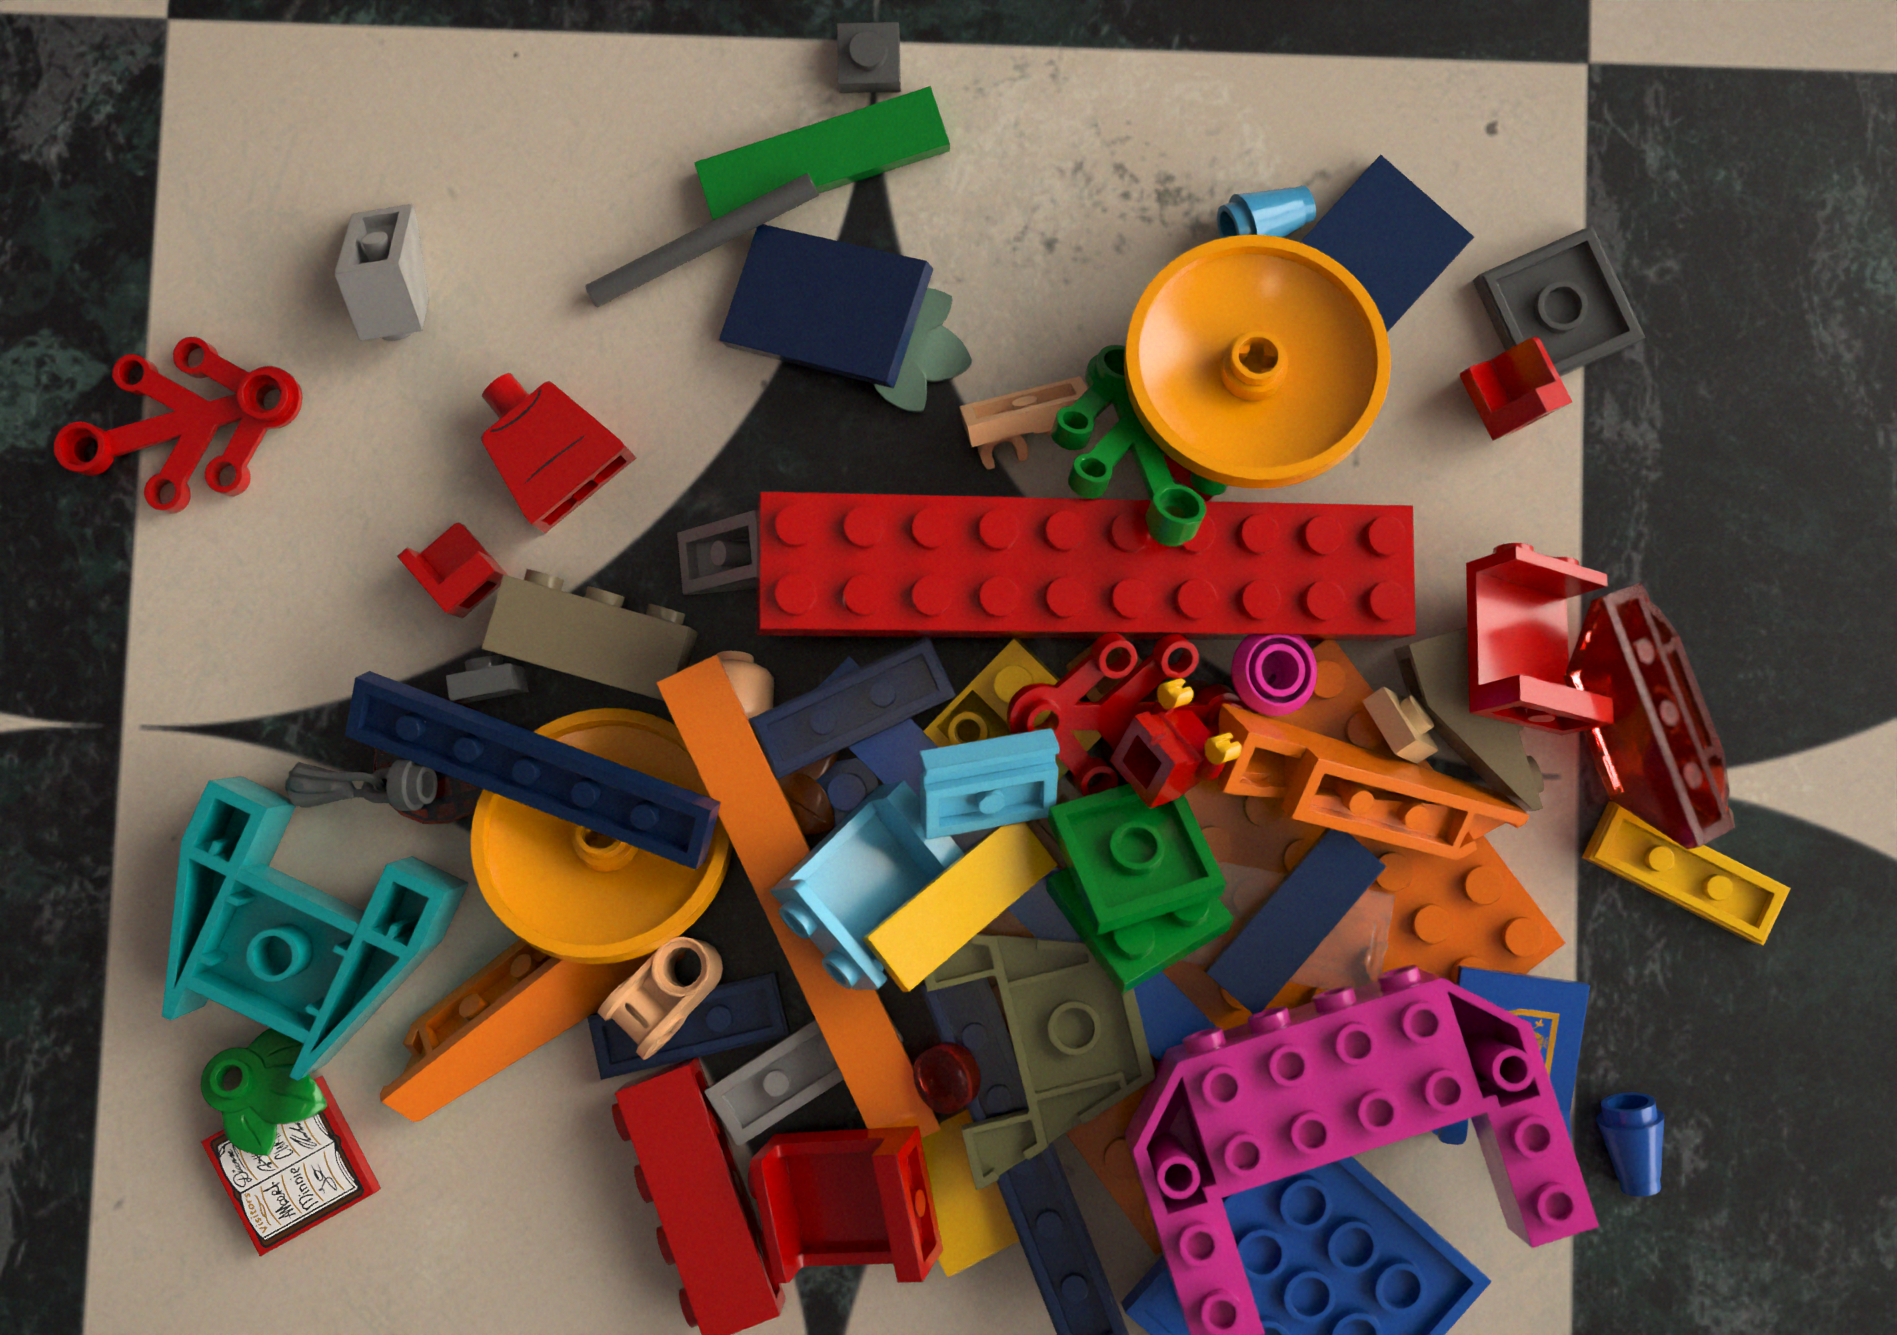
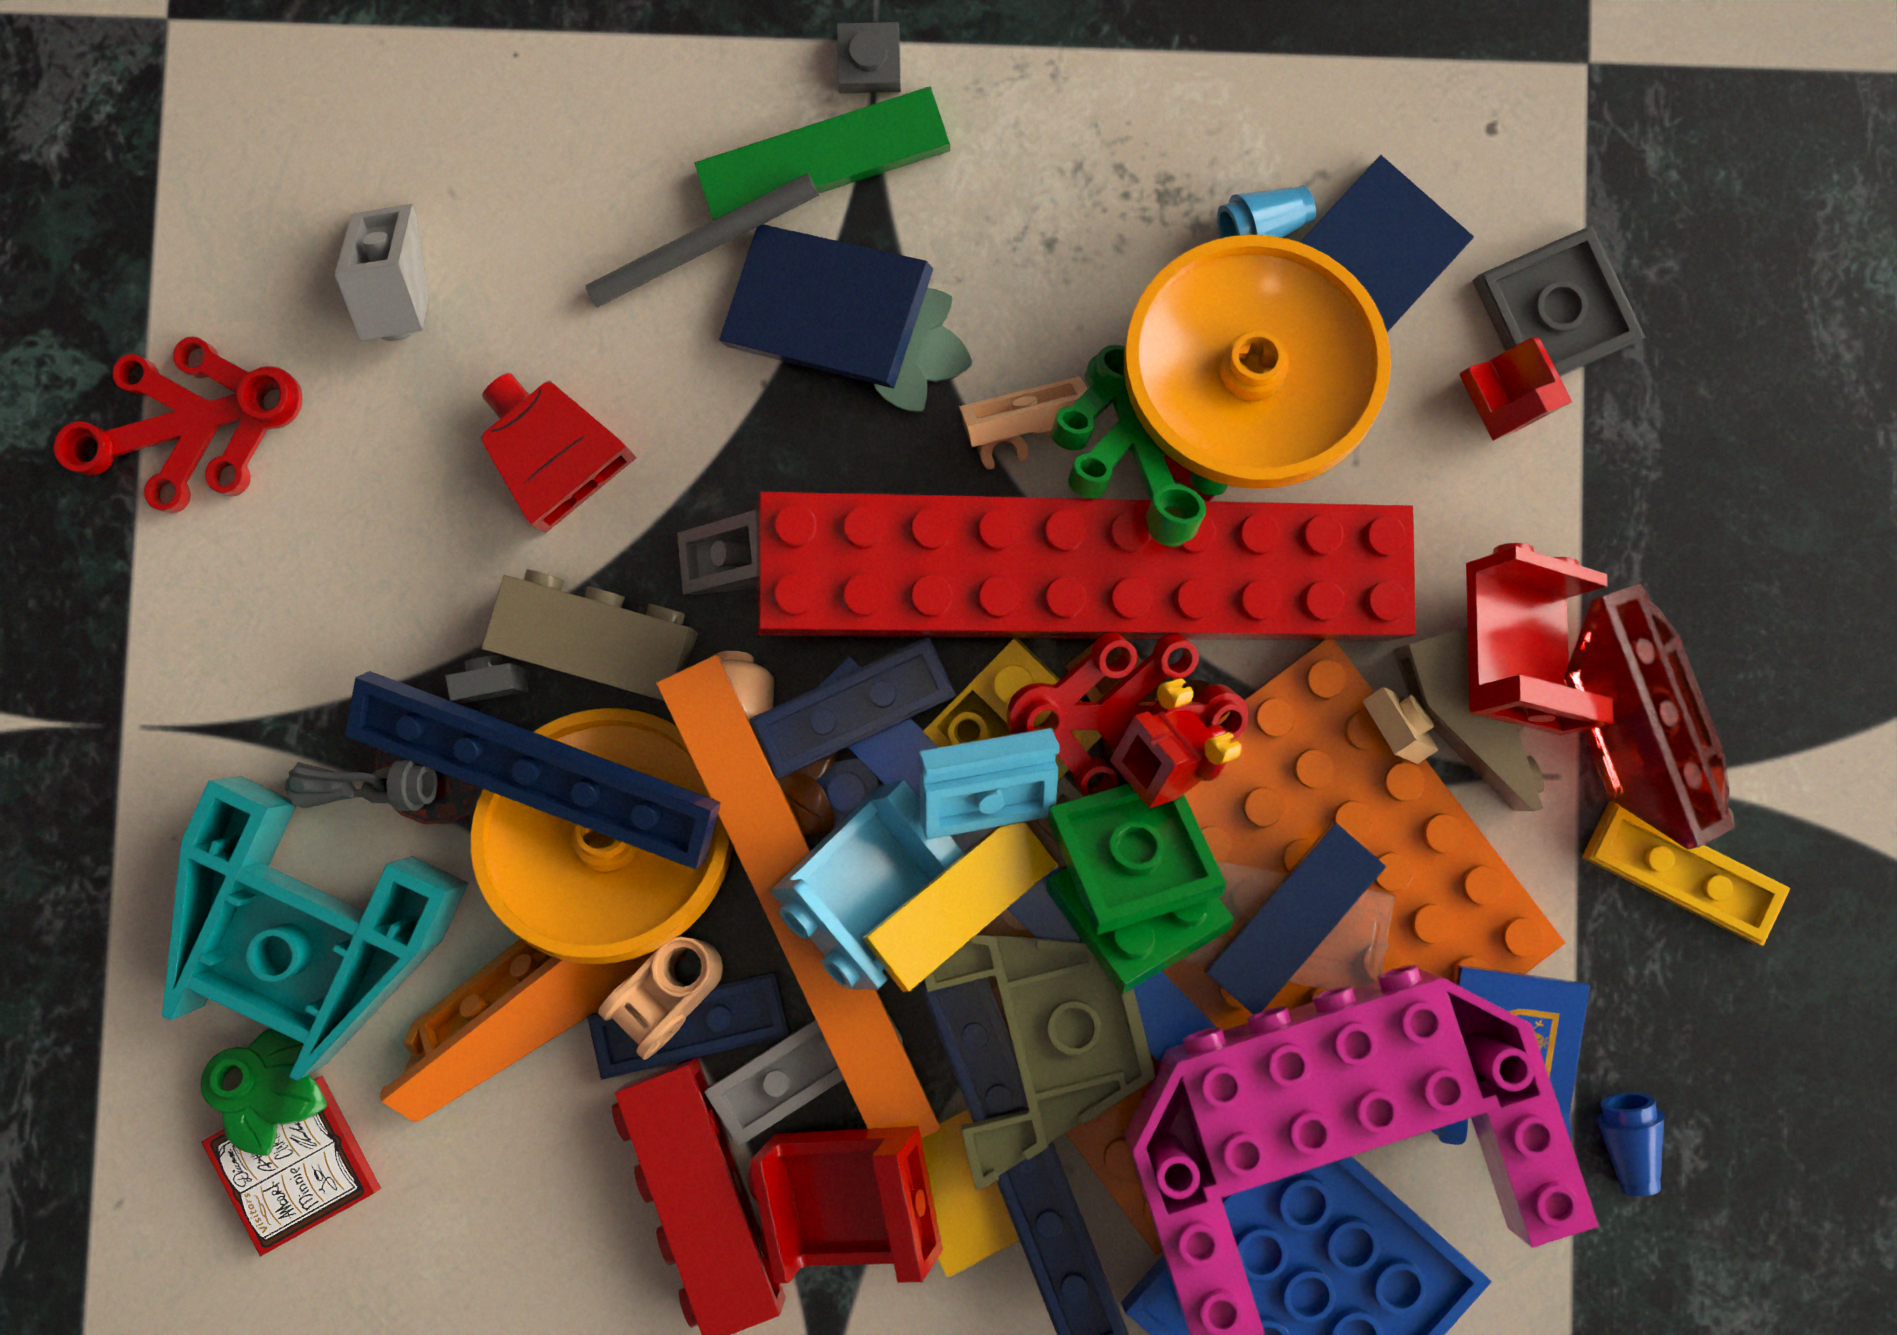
(455, 570): red panel -> none
(946, 1077): clear red tile -> none
(1274, 673): dark pink cone -> none
(1359, 788): orange wedge -> none

